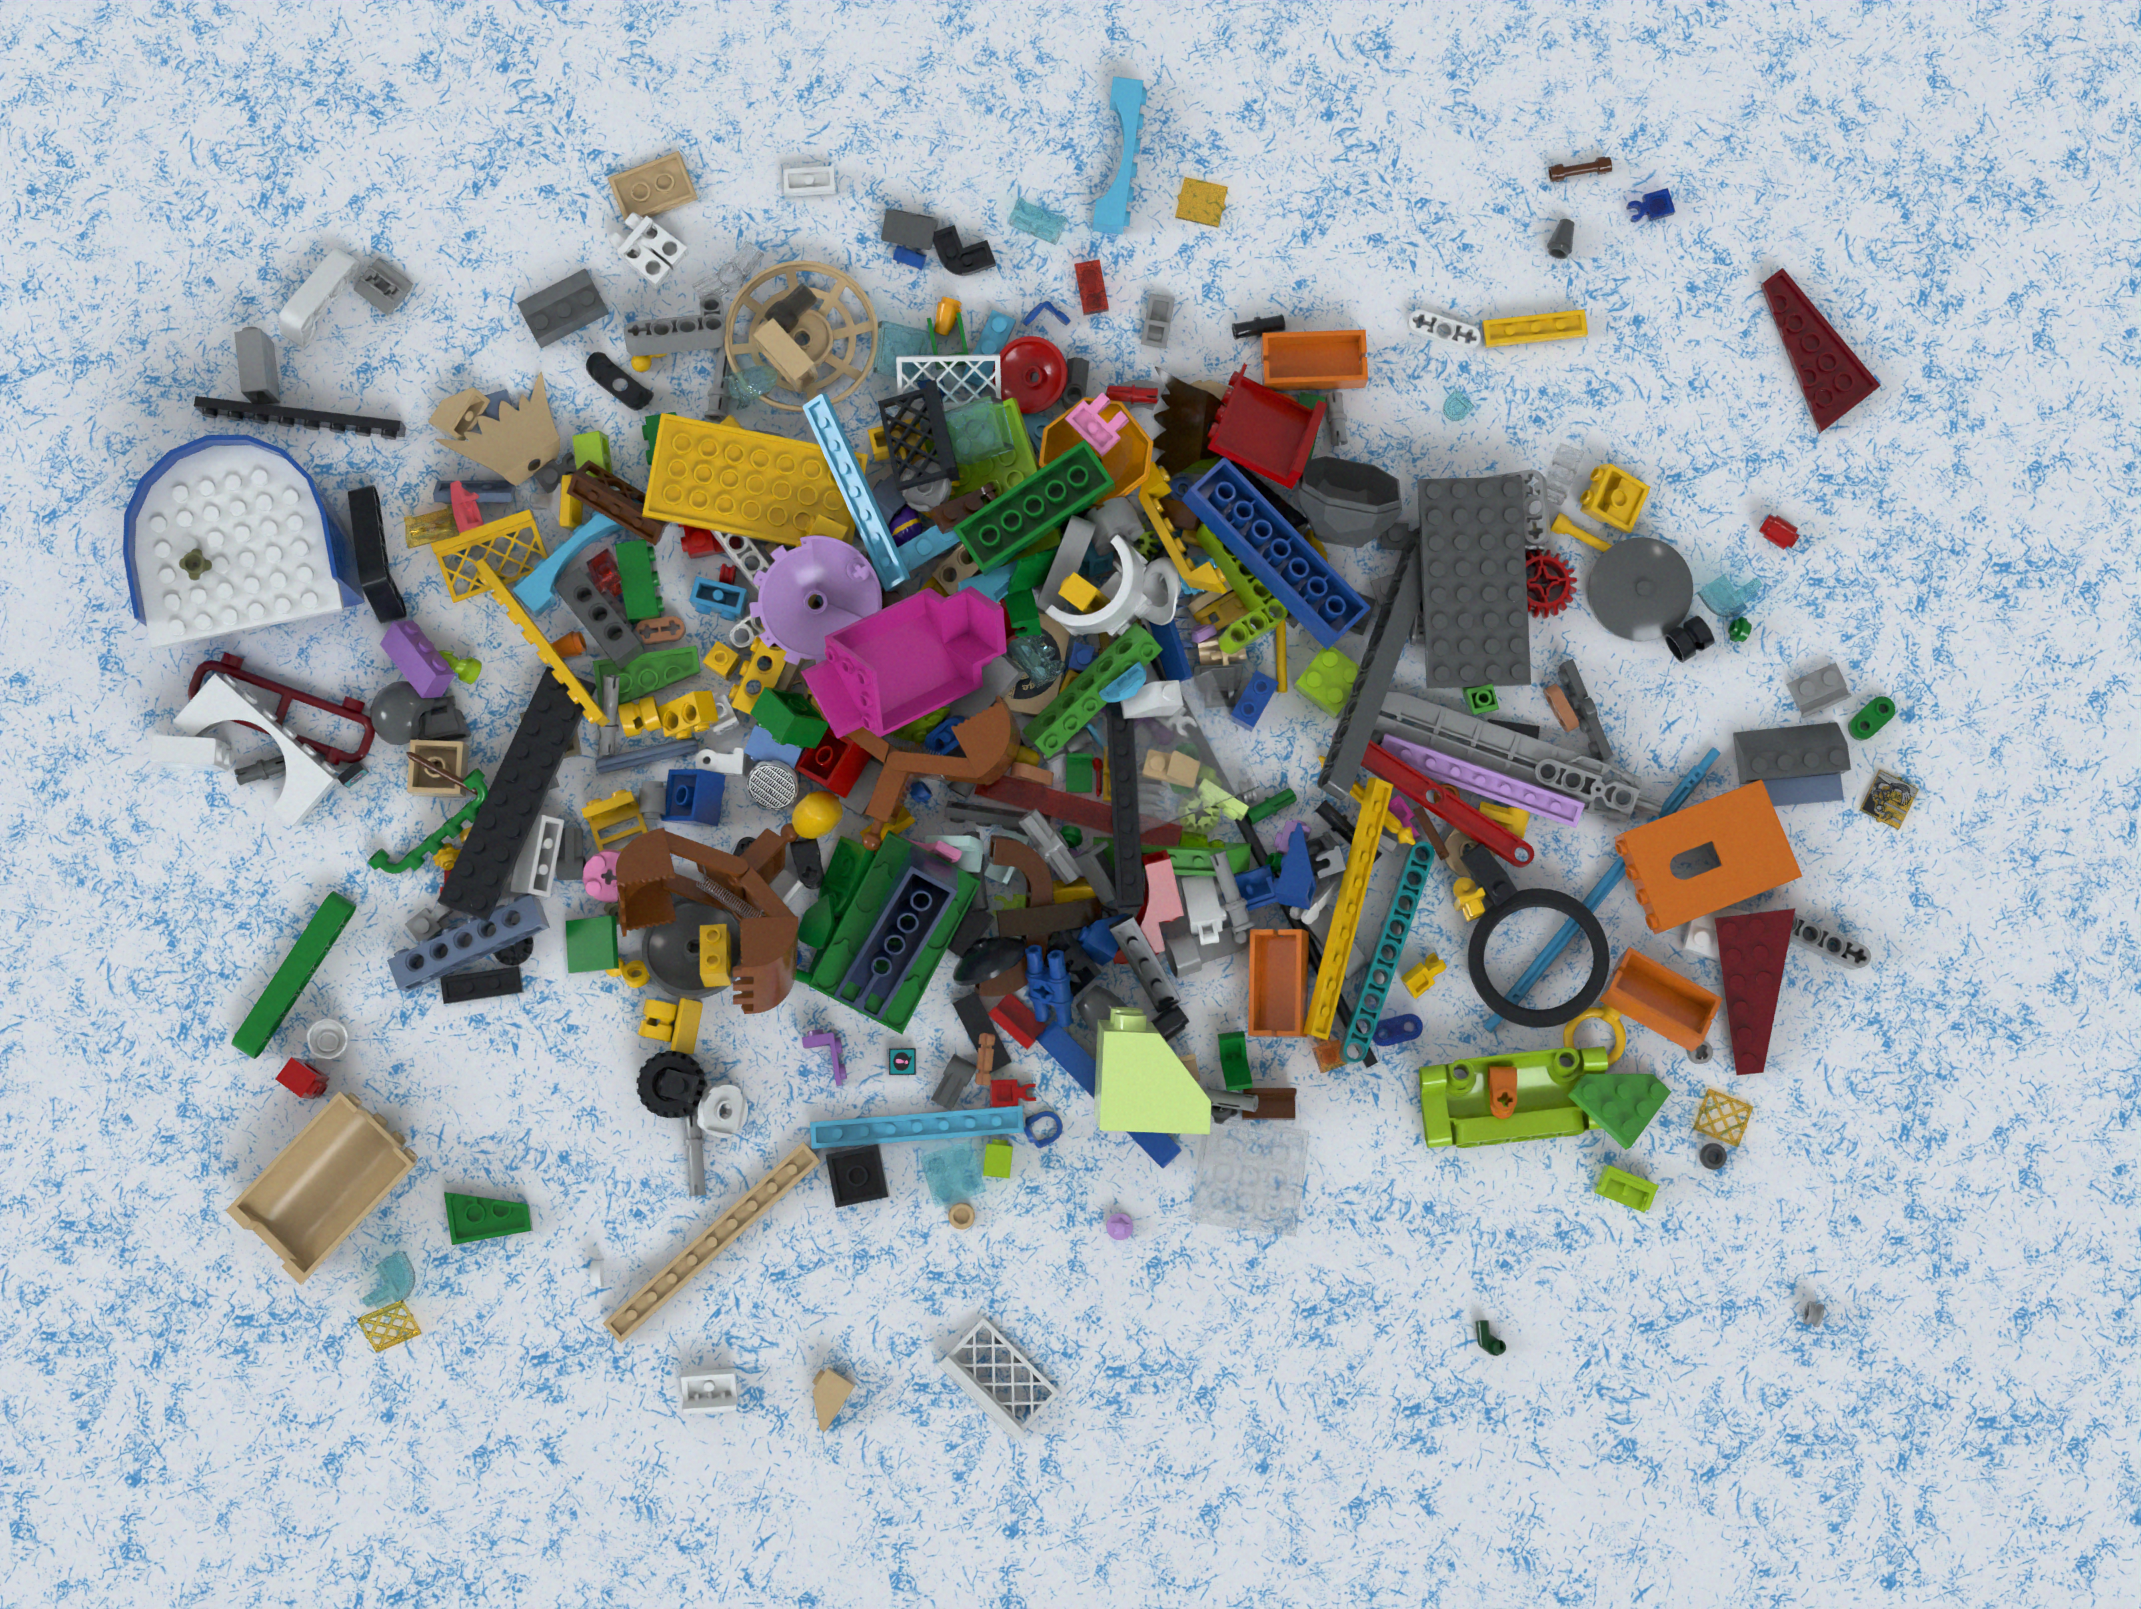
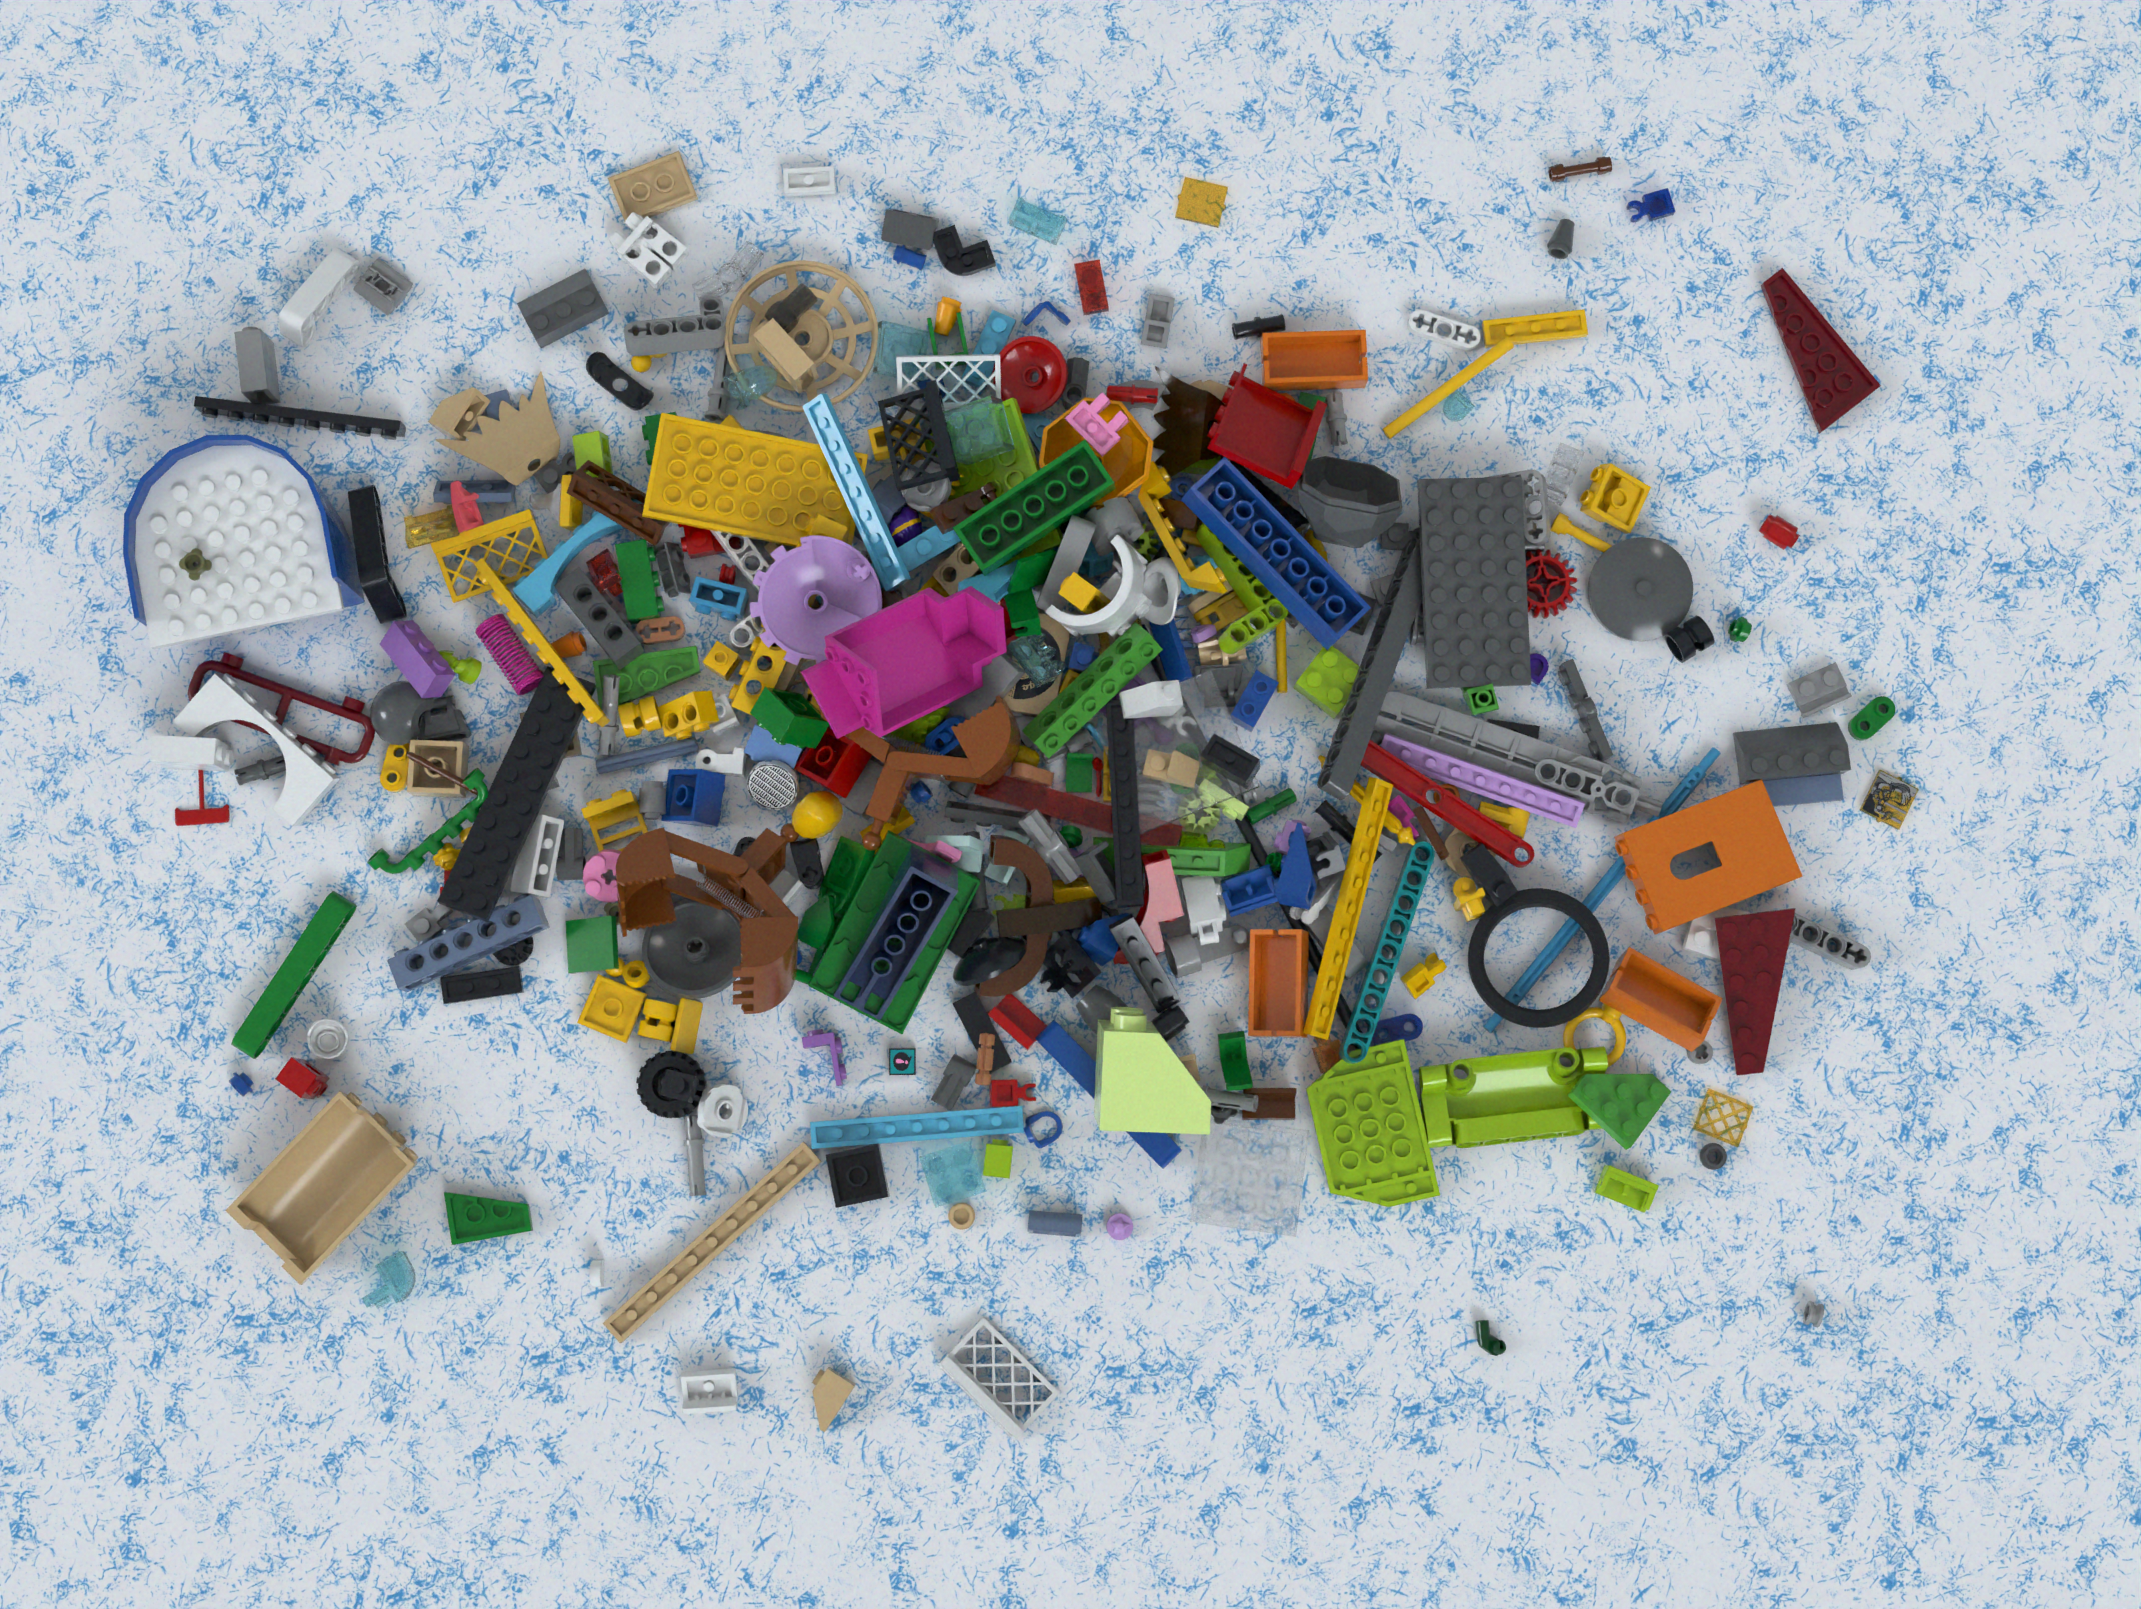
(202, 815): none -> red piece
(241, 1083): none -> blue plate
(353, 774): black tile -> none
(385, 1312): clear yellow window -> none
(396, 766): none -> yellow plate
(498, 623): none -> dark pink piece
(612, 1008): none -> yellow plate
(677, 580): none -> dark grey hinge
(715, 955): yellow brick -> none
(1049, 985): blue pin -> none
(1055, 1223): none -> sand blue brick
(1125, 100): medium azure arch -> none
(1125, 685): medium azure plate -> none
(1230, 761): none -> black panel
(1235, 904): light grey pin -> none
(1373, 1128): none -> lime plate
(1448, 388): none -> yellow piece
(1502, 1086): orange piece -> none
(1538, 666): none -> dark purple tile
(1561, 708): nougat beam -> none
(1725, 600): clear light blue brick -> none

